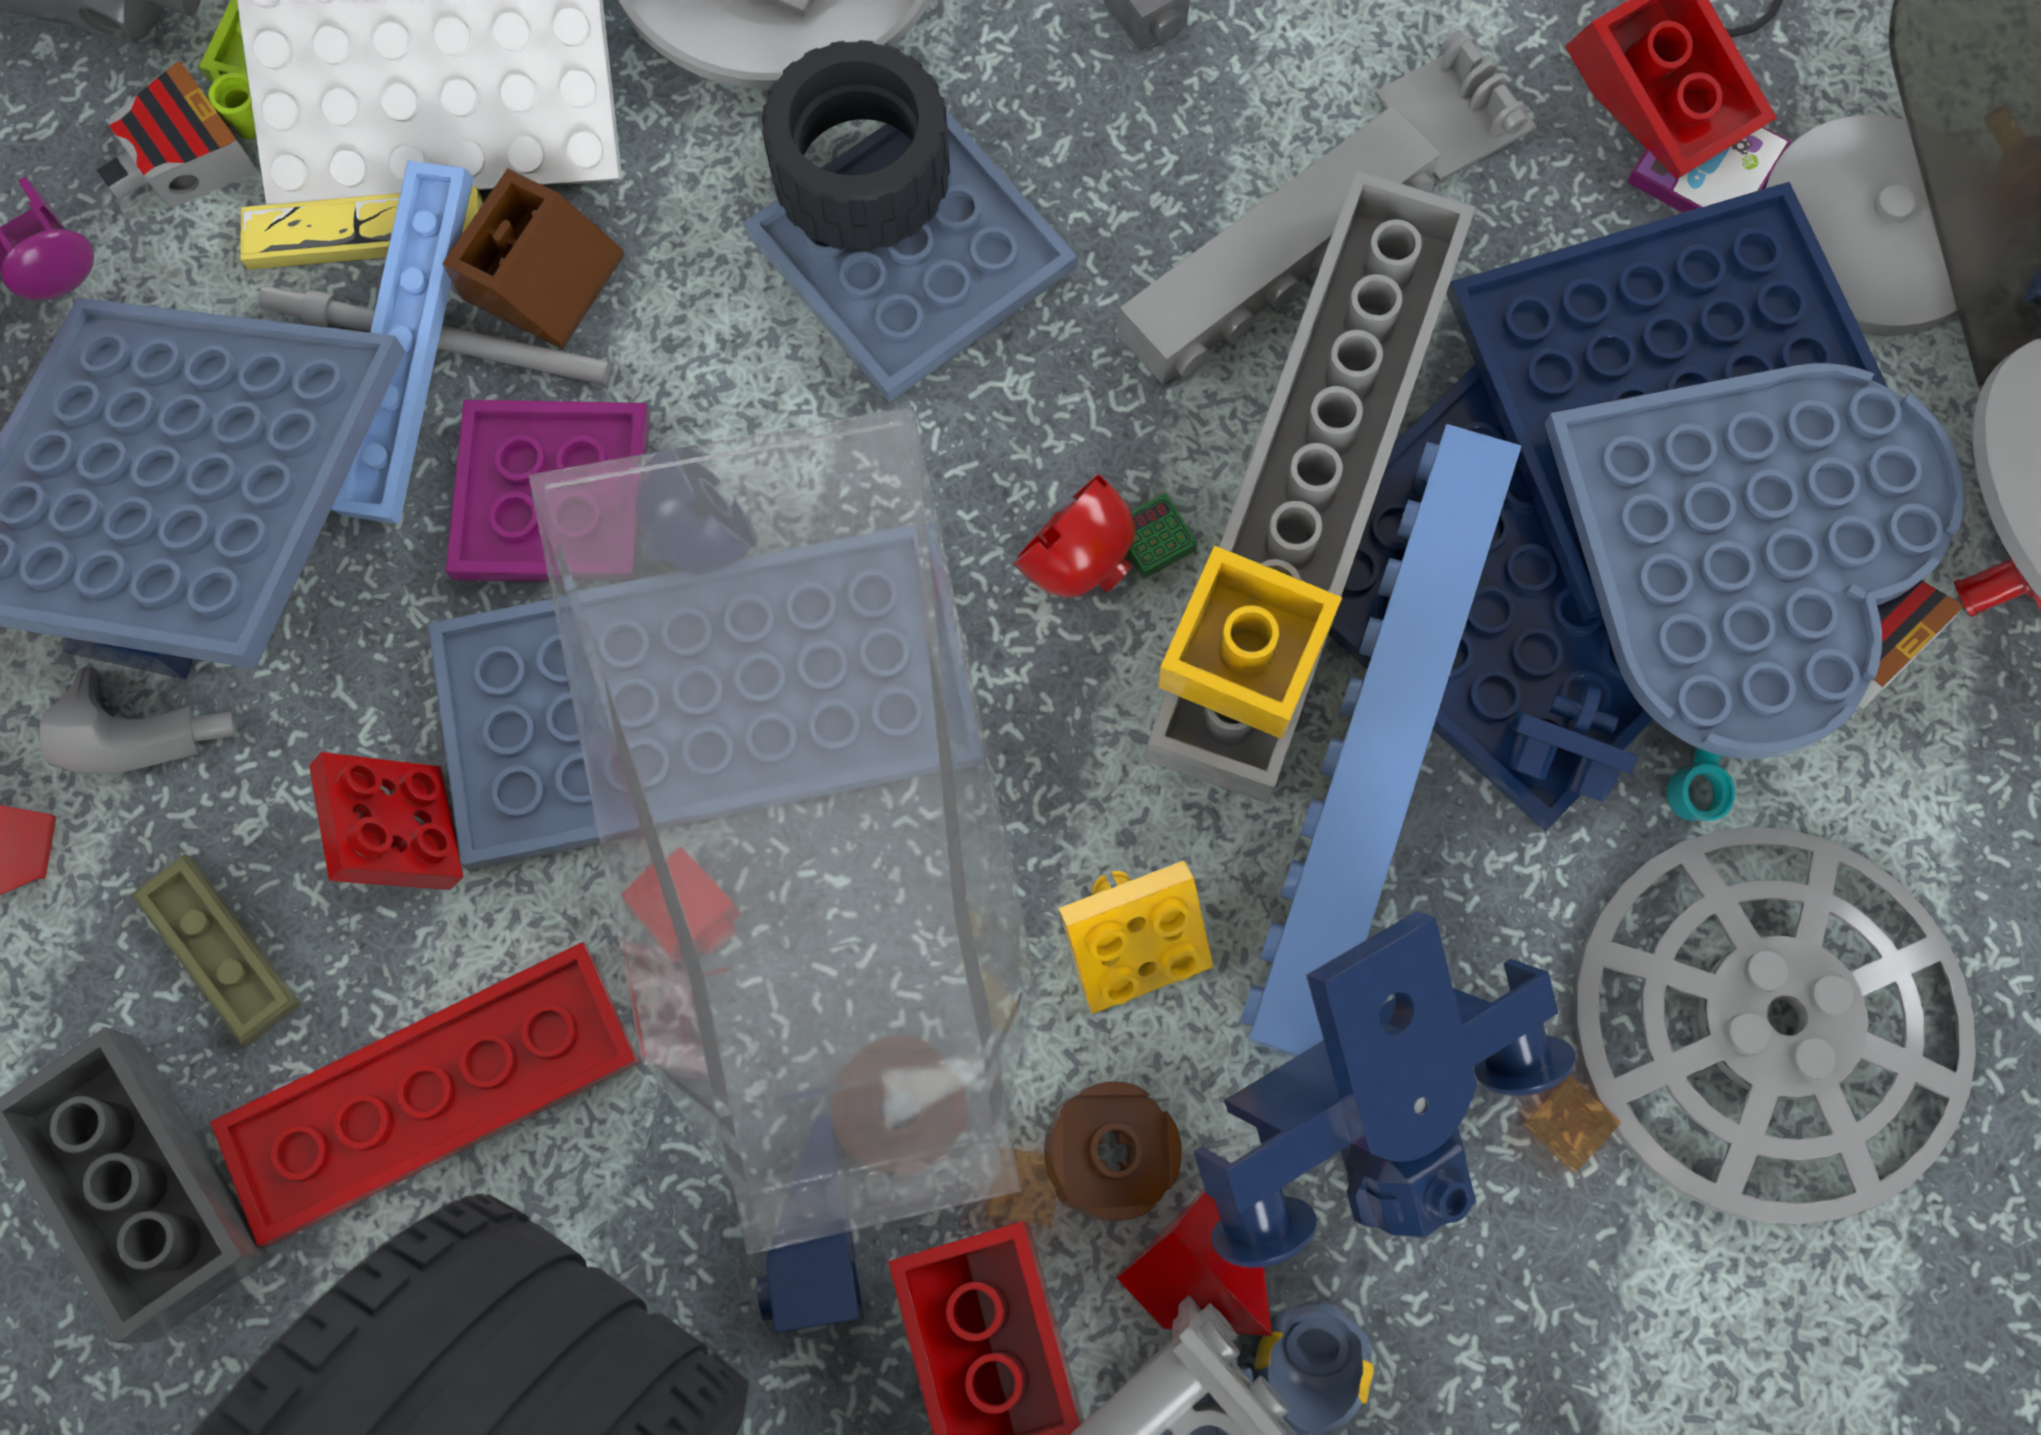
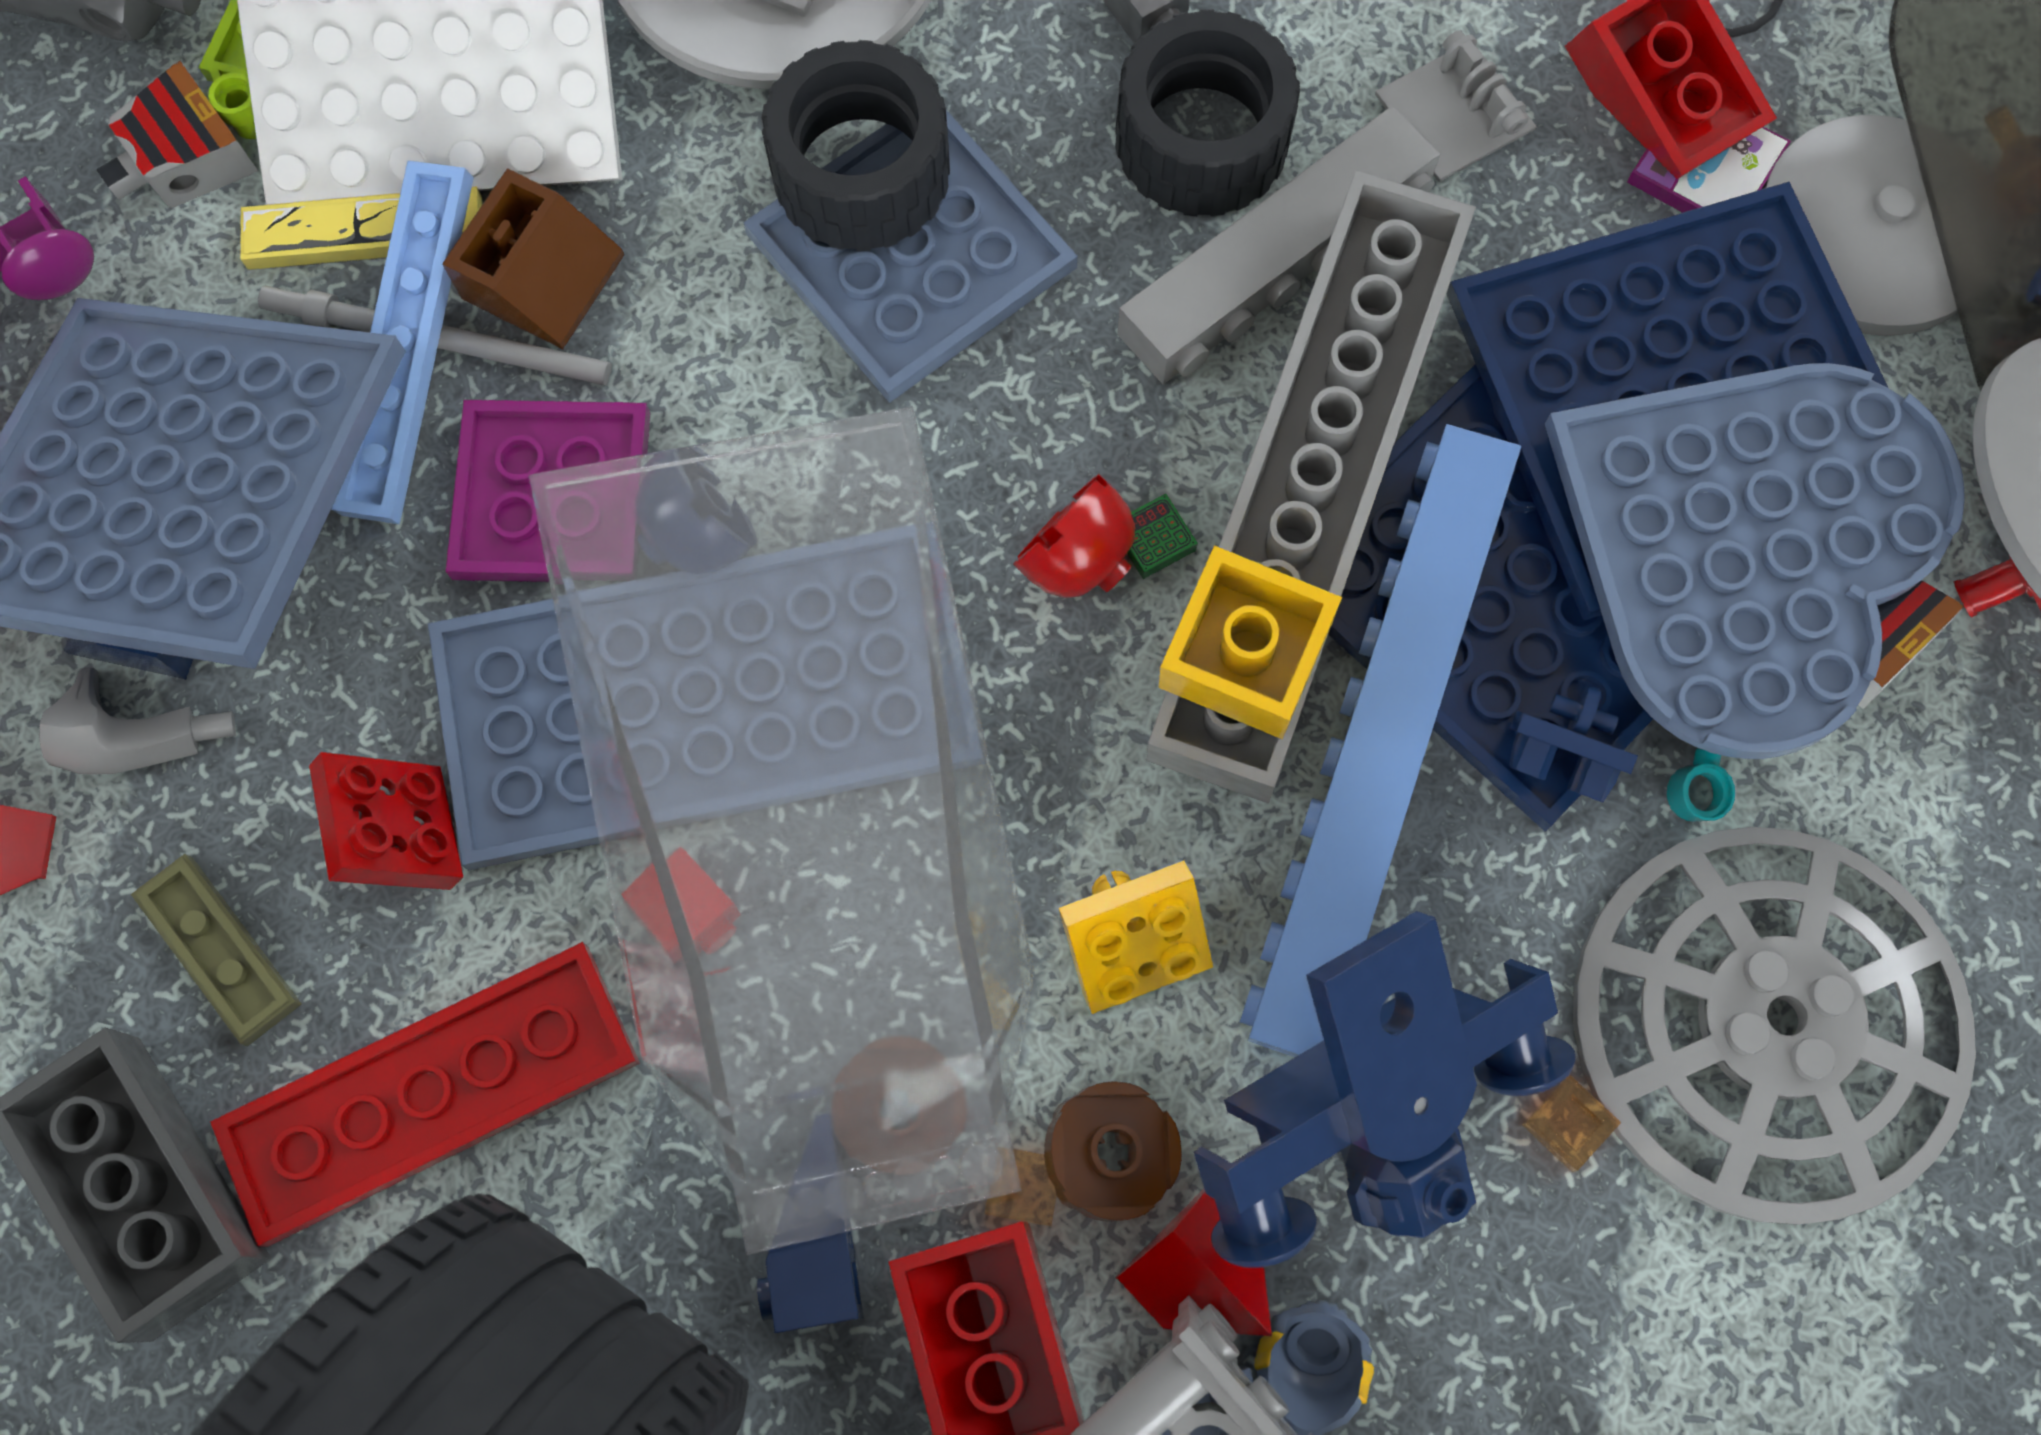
(1214, 54): none -> black tyre

